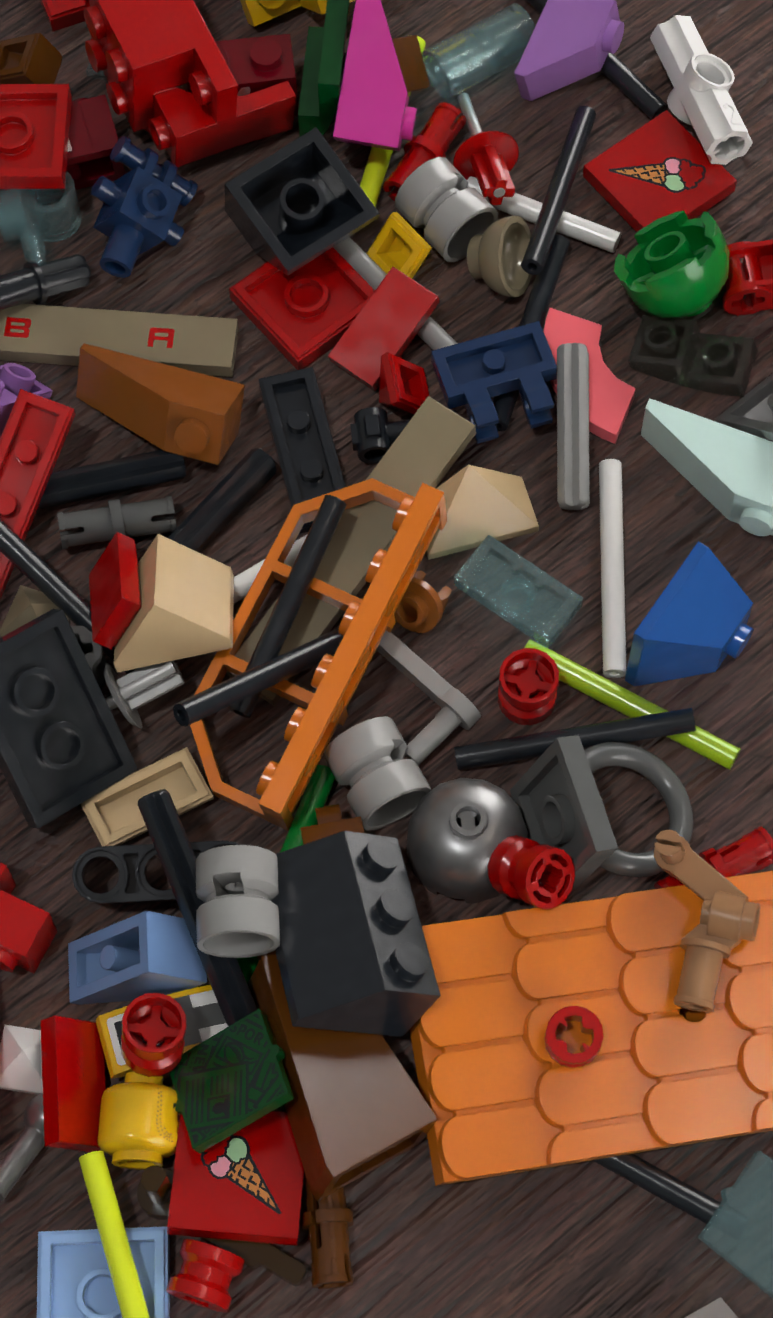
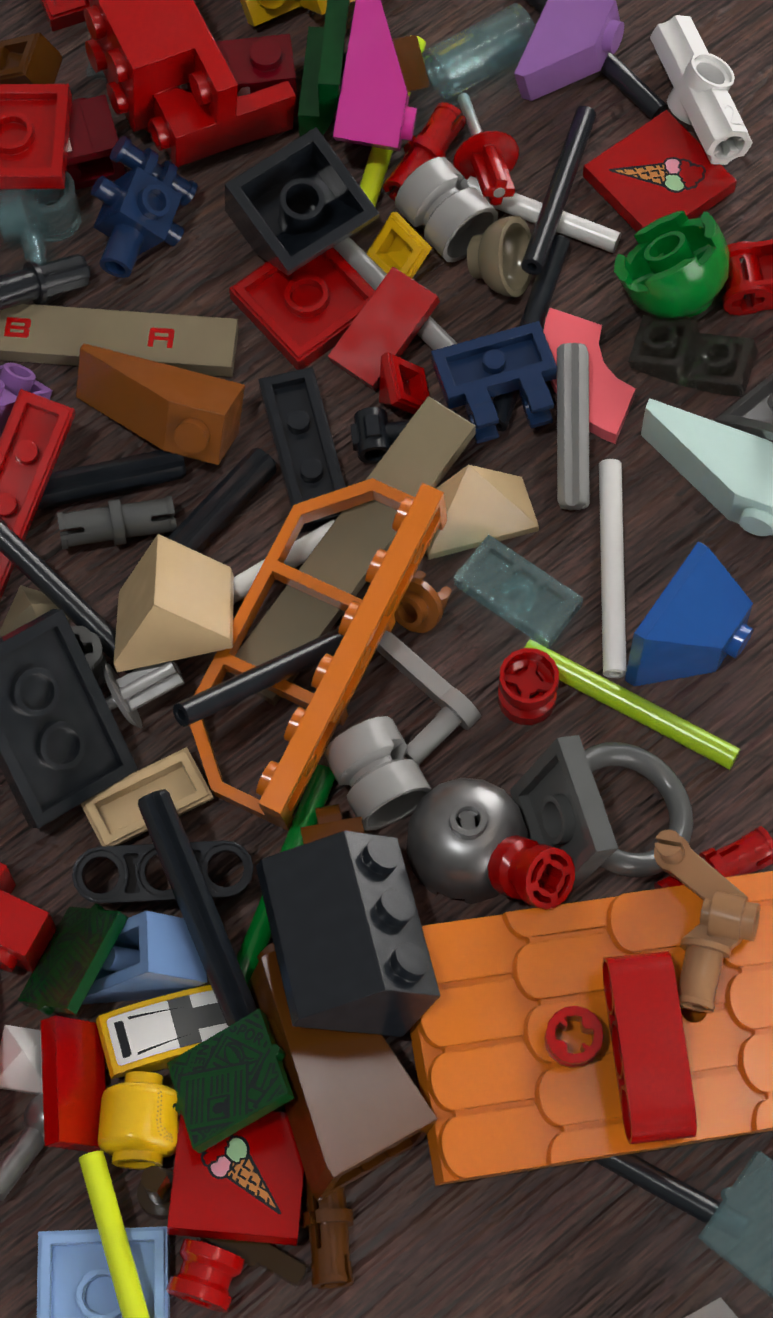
(72, 959): none -> dark green piece
(114, 591): red tile -> none
(154, 1020): red wheel -> none
(237, 896): light grey wheel -> none
(293, 592): black piece -> none
(536, 744): black piece -> none
(649, 1047): none -> red beam

